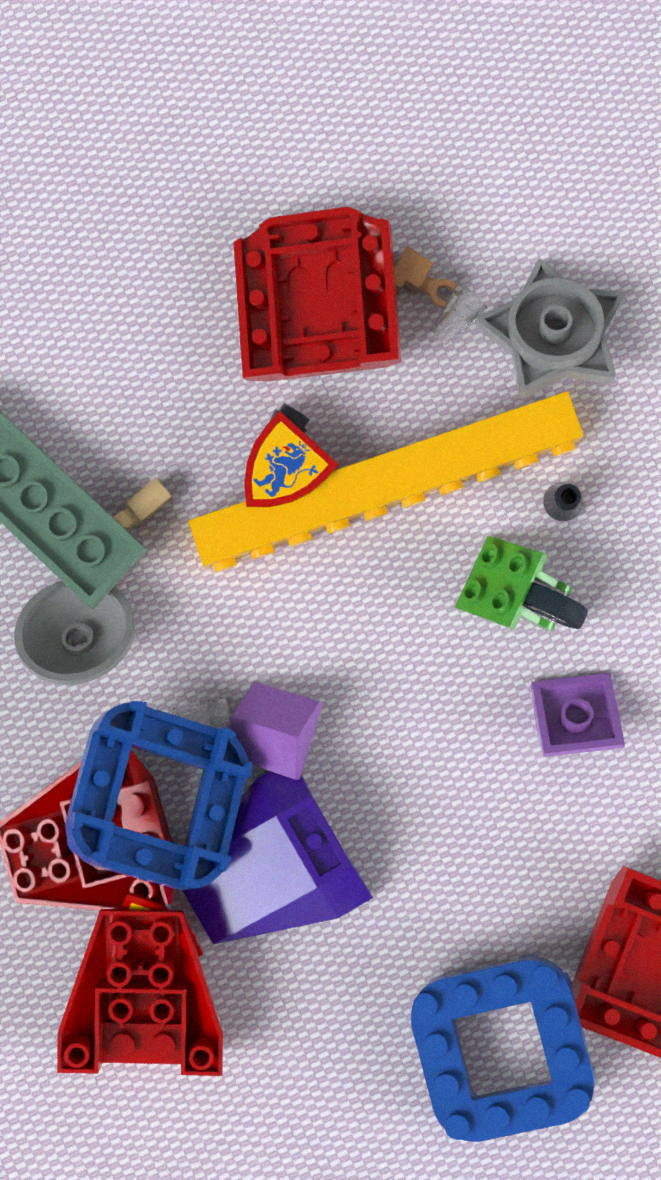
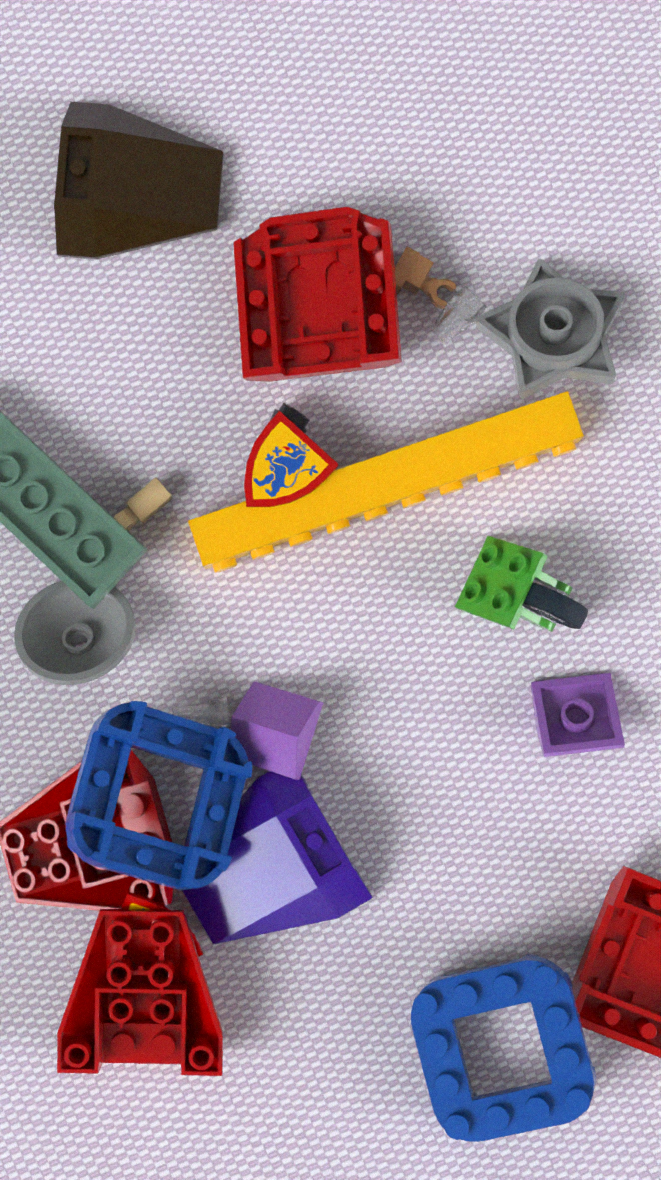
(130, 183): none -> dark brown wedge
(556, 507): black cone -> none

